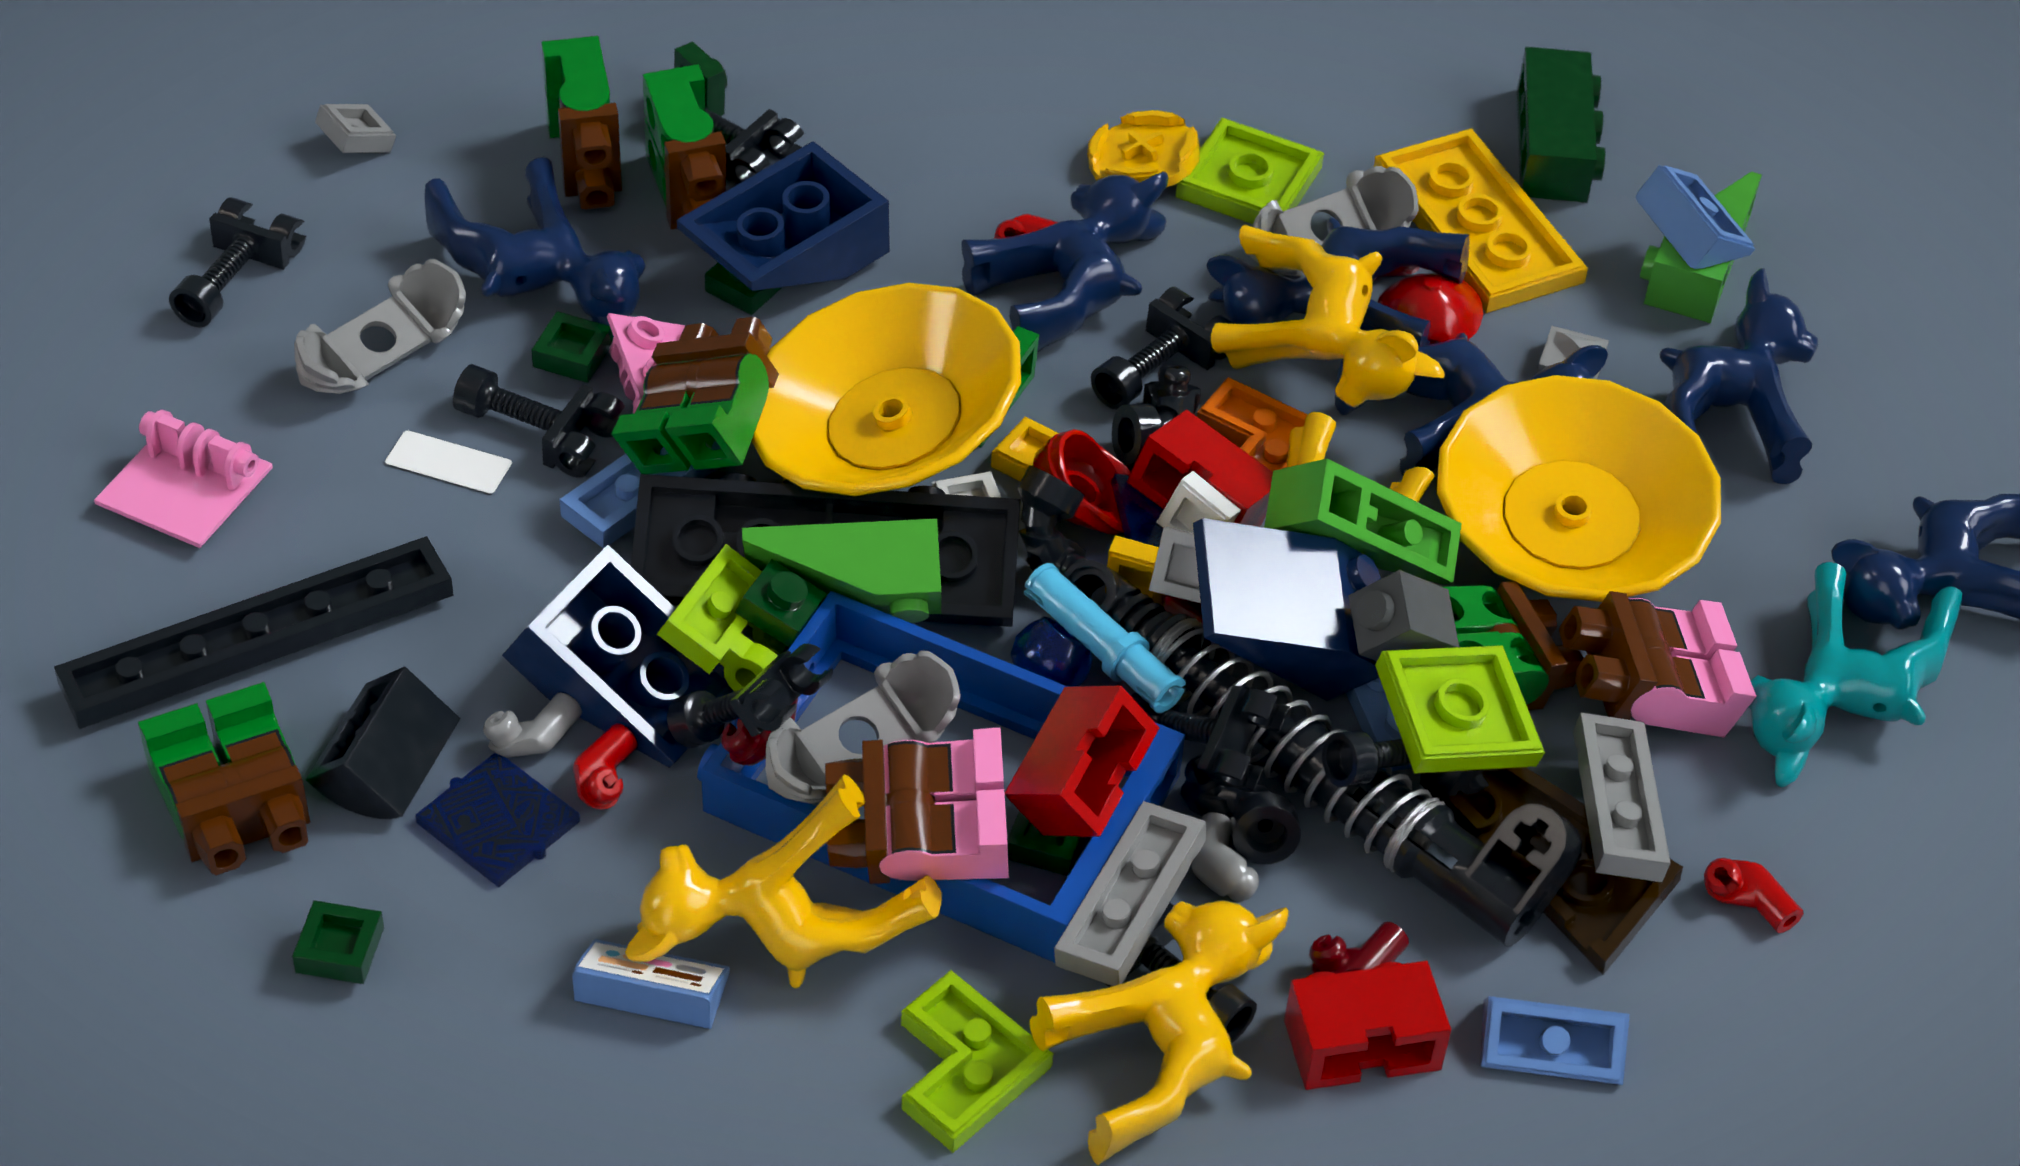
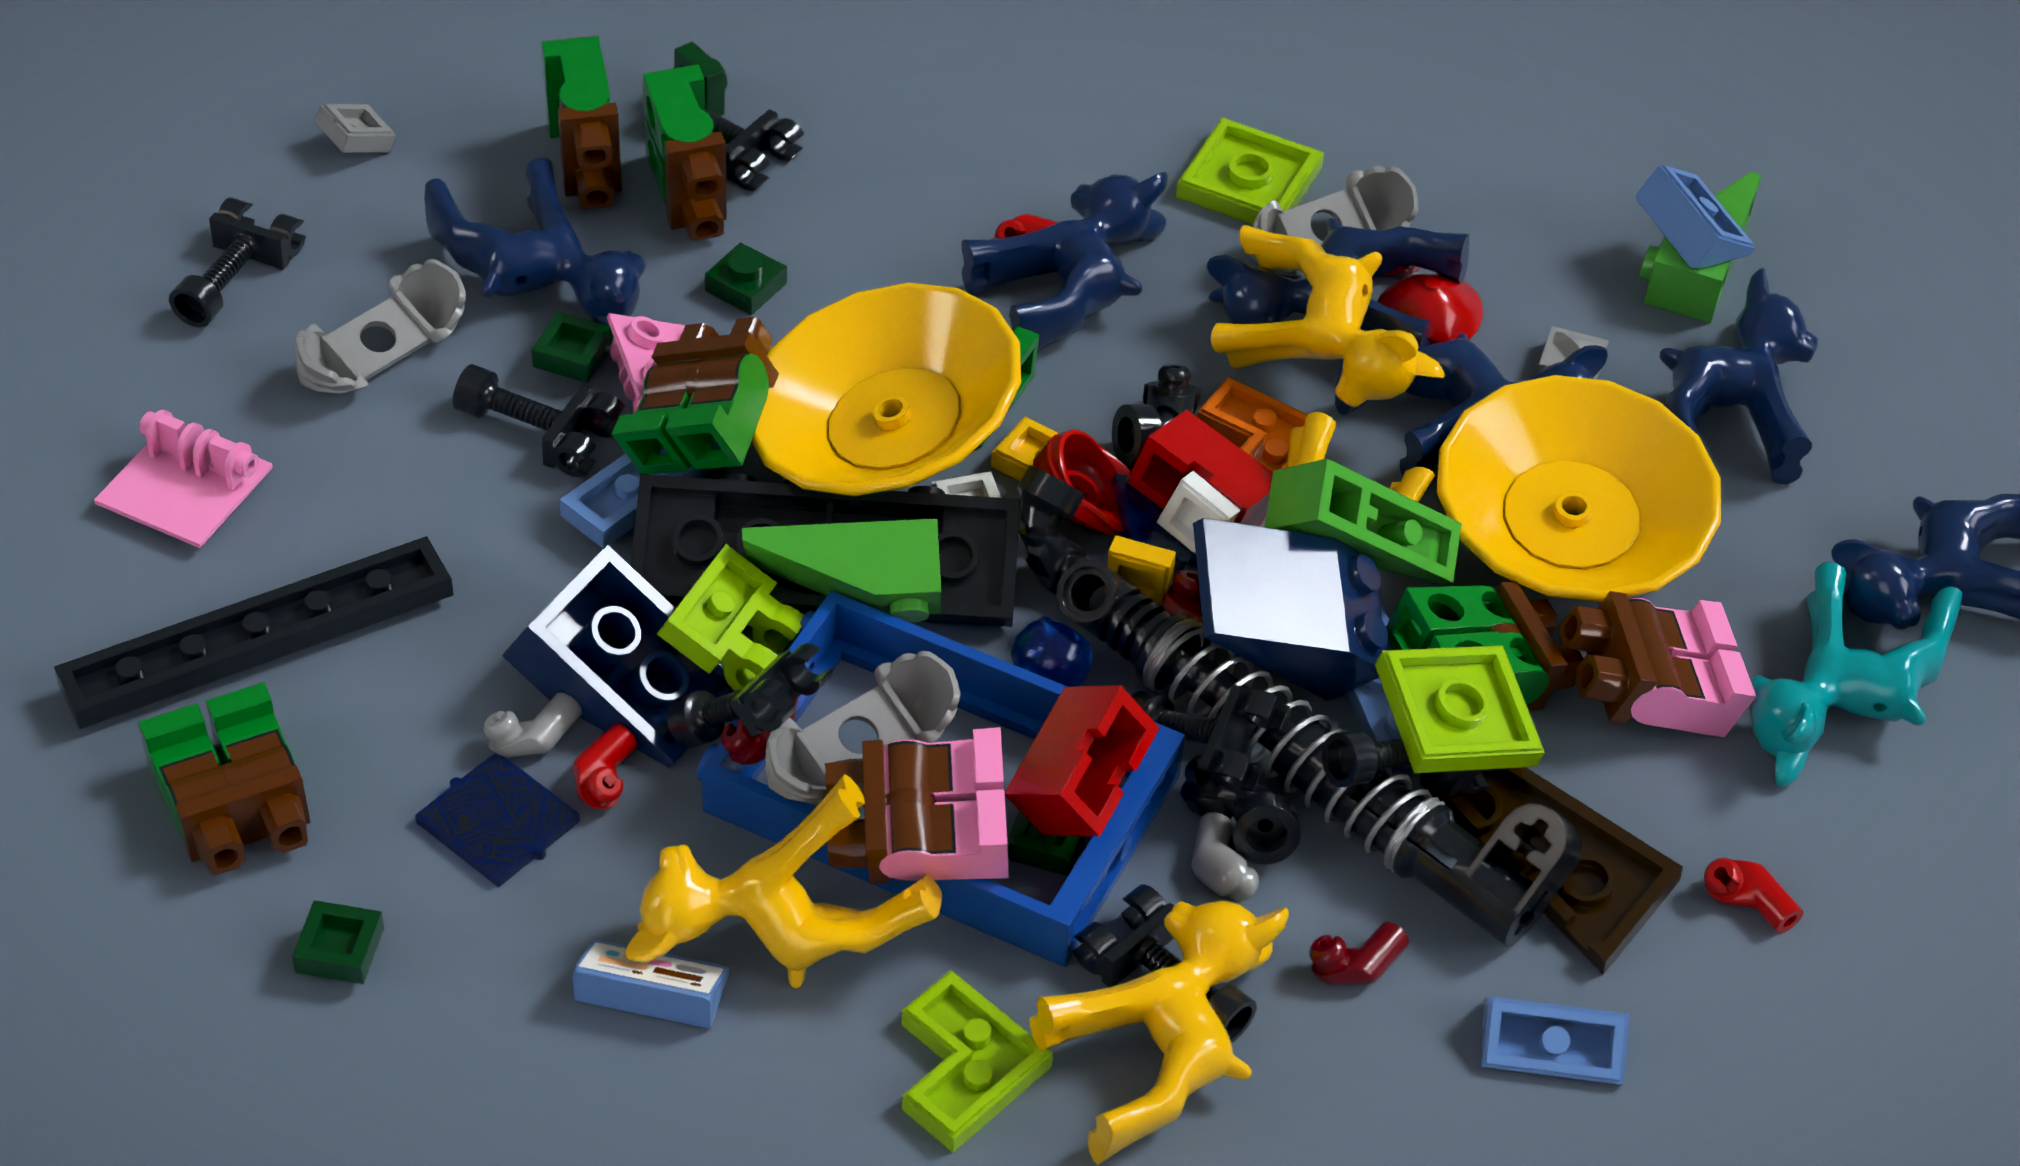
(384, 746): black brick -> none
(448, 462): white sticker -> none
(780, 602): dark green plate -> none
(793, 223): dark blue slope -> none
(1120, 380): black bar -> none
(1122, 653): medium azure pin -> none
(1130, 894): light grey hinge -> none
(1144, 147): yellow tile -> none
(1176, 566): light grey plate -> none
(1366, 1022): red brick -> none
(1402, 615): dark grey brick -> none
(1511, 242): yellow tile -> none
(1559, 125): dark green brick -> none
(1621, 798): light grey hinge -> none

